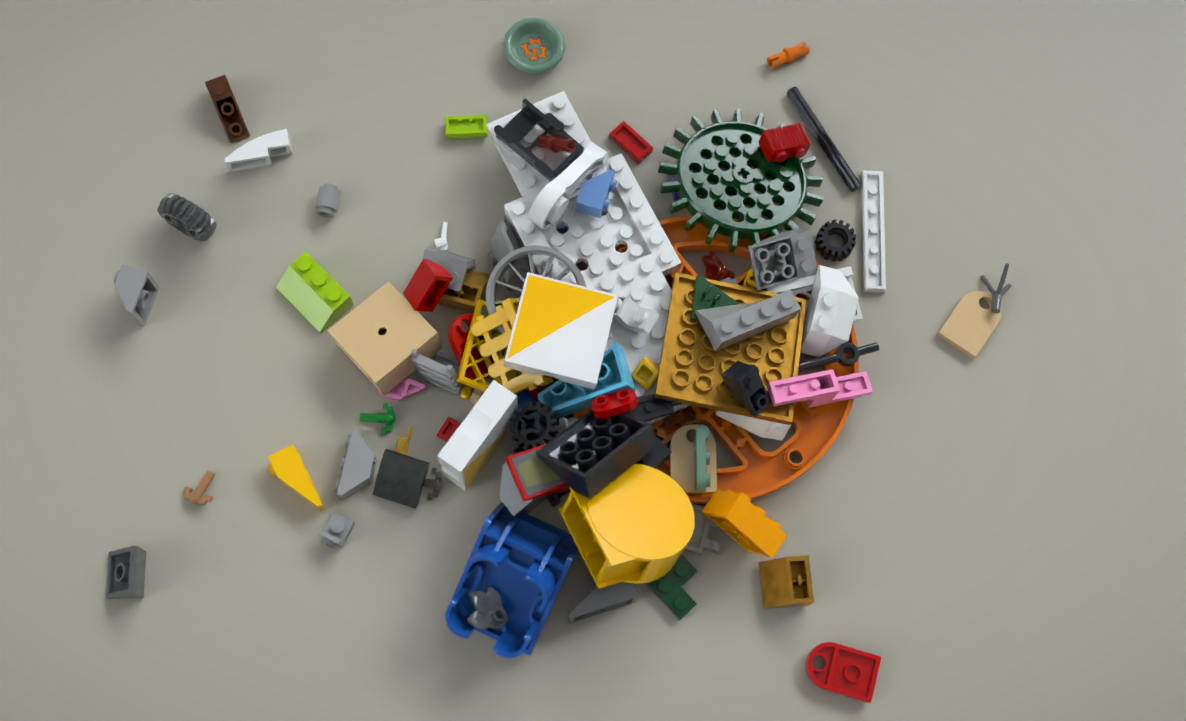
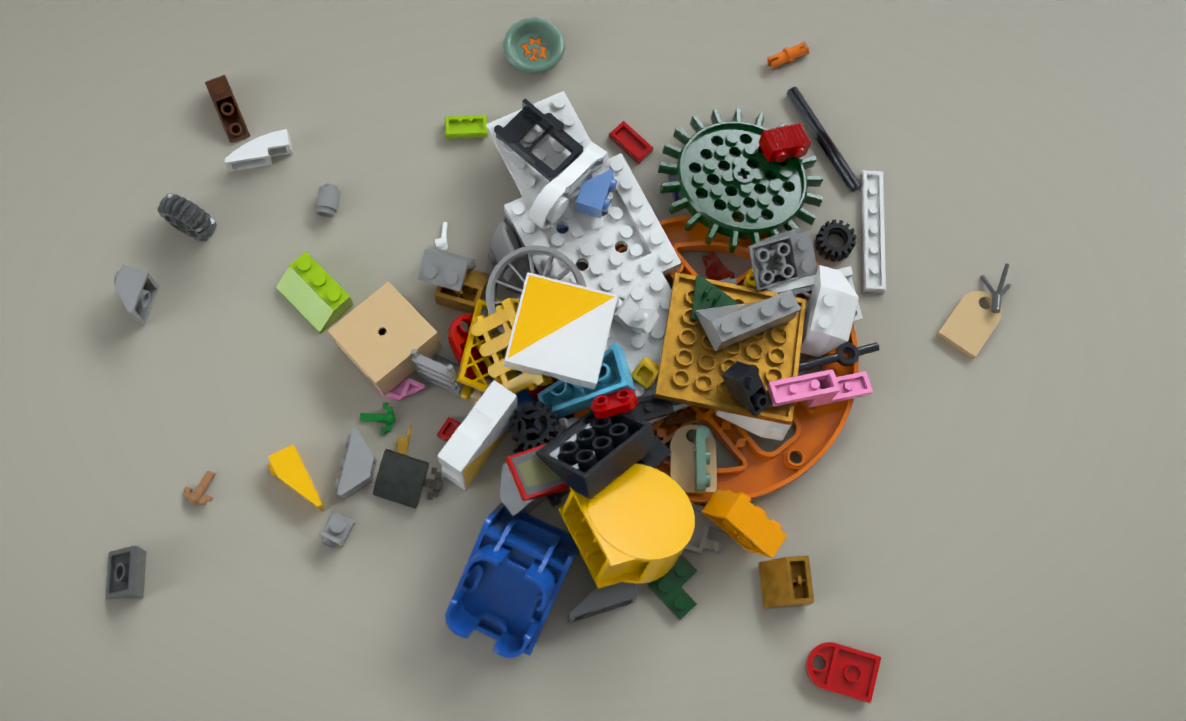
(427, 286): red brick -> none
(486, 606): dark grey plate -> none
(556, 143): clear red axle -> none

